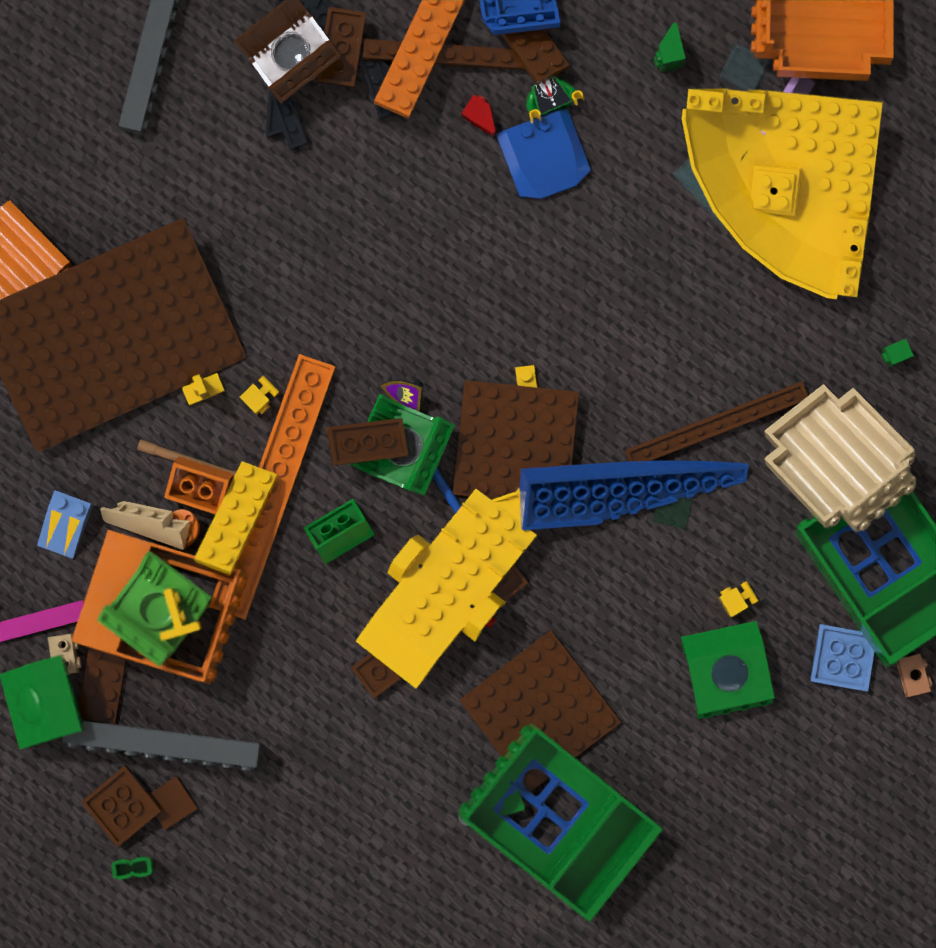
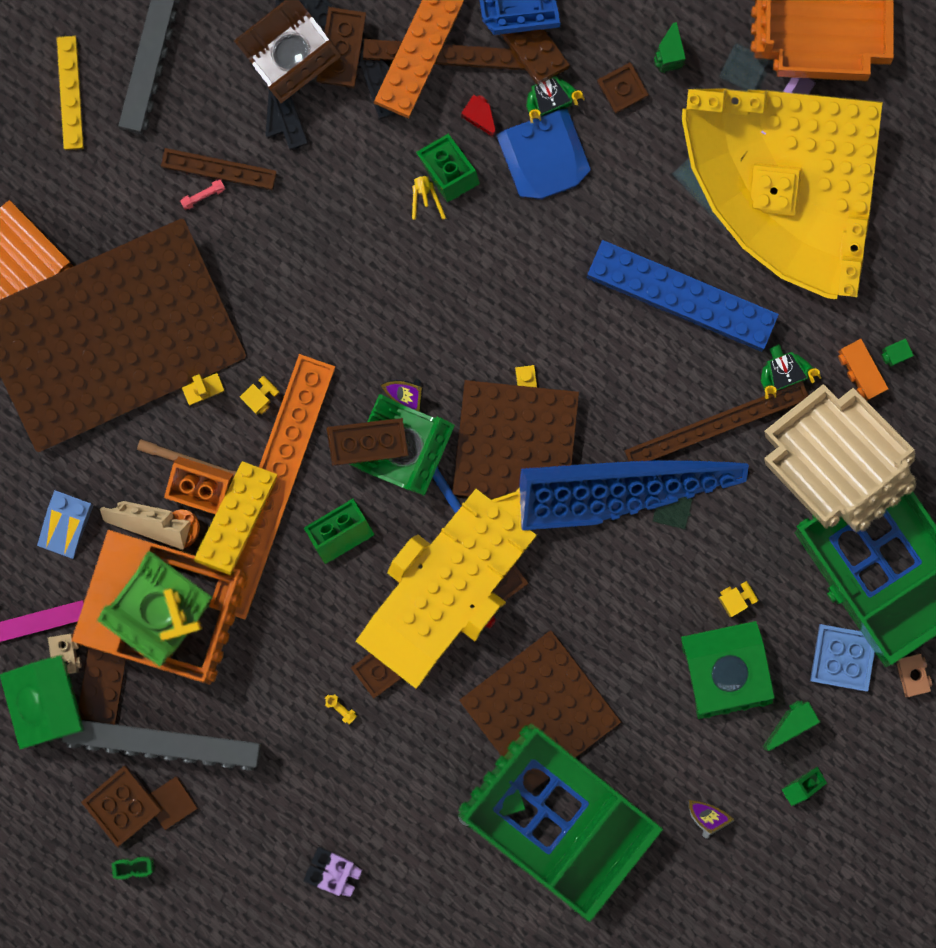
(70, 93): none -> yellow plate
(188, 202): none -> coral bar
(218, 169): none -> reddish brown plate
(332, 701): none -> yellow bar
(338, 871): none -> lavender hips
(422, 186): none -> yellow plant
(448, 168): none -> green slope
(622, 88): none -> reddish brown plate
(682, 296): none -> blue brick
(708, 817): none -> shield
(785, 371): none -> torso
(793, 722): none -> green slope
(804, 786): none -> green slope
(849, 587): none -> green brick
(862, 370): none -> orange brick

